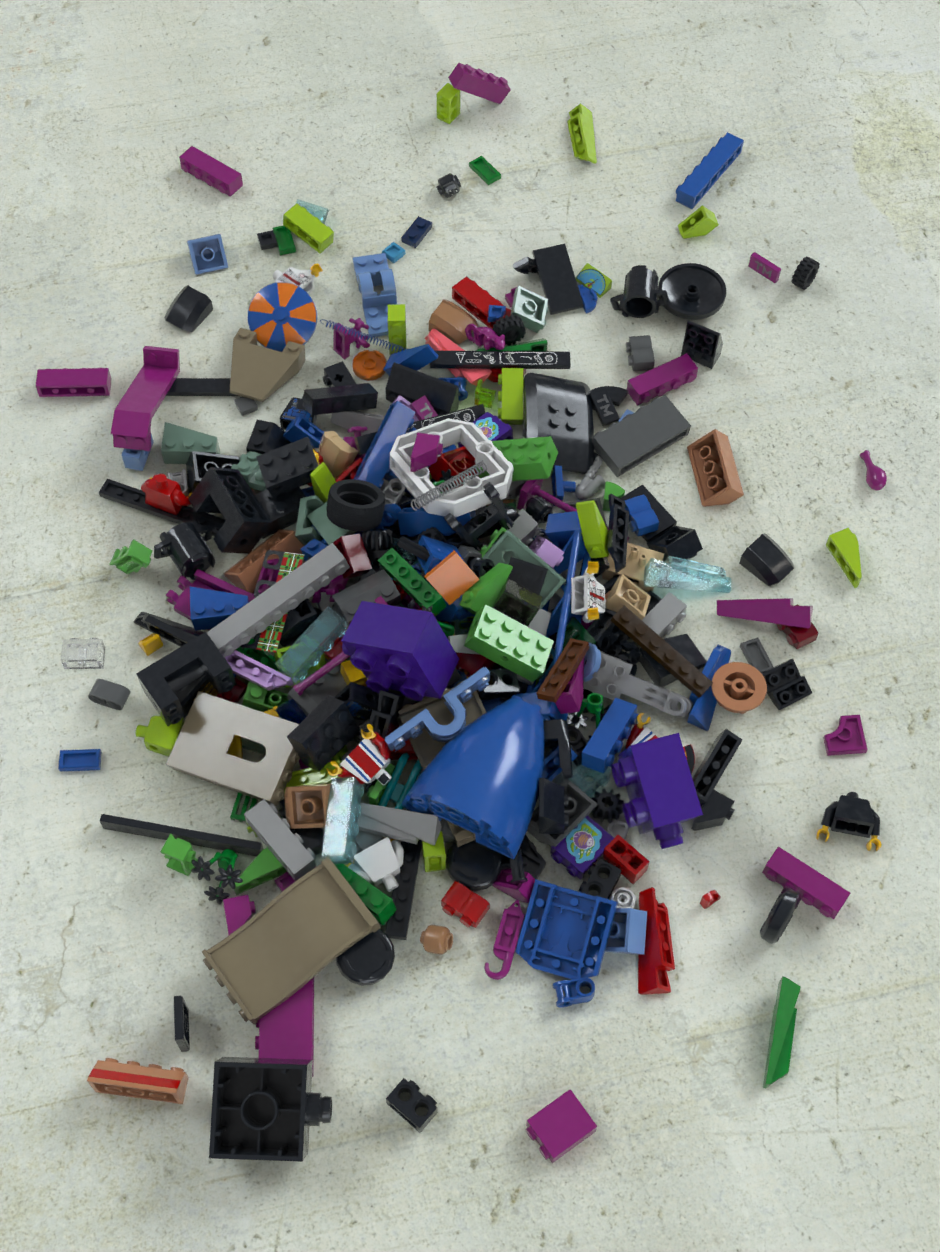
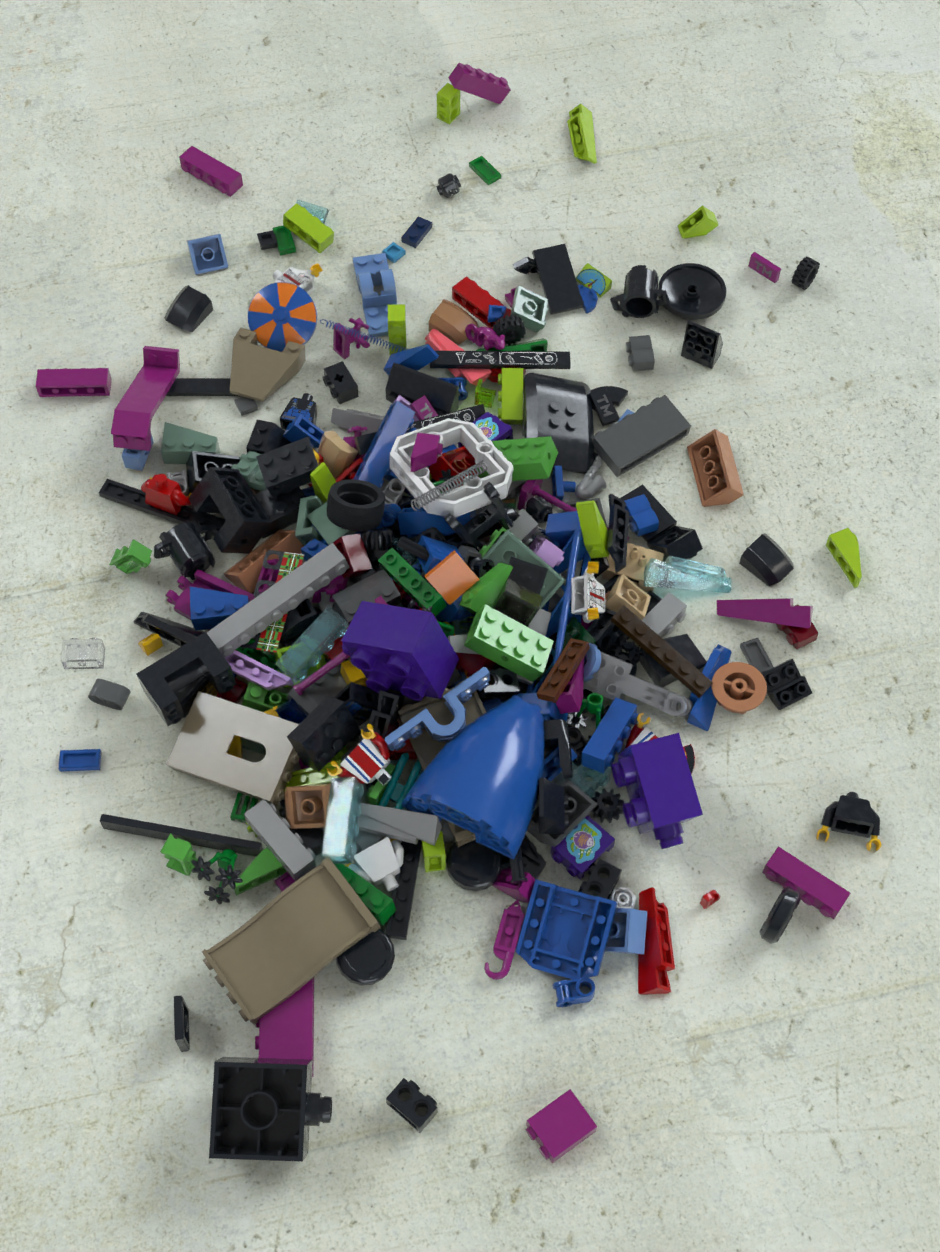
(139, 1081): nougat slope -> none
(159, 736): lime torso -> none
(238, 911): magenta slope -> none
(340, 399): black brick -> none
(369, 365): orange tile -> none
(436, 939): medium nougat head -> none
(465, 905): red brick -> none
(611, 488): bright green tile -> none
(618, 827): light grey tile -> none
(627, 858): red brick -> none
(662, 379): magenta brick -> none
(709, 170): blue brick -> none
(714, 811): black slope -> none
(715, 764): black brick -> none
(781, 1032): green wedge -> none
(848, 737): magenta tile -> none
(875, 476): magenta piece -> none

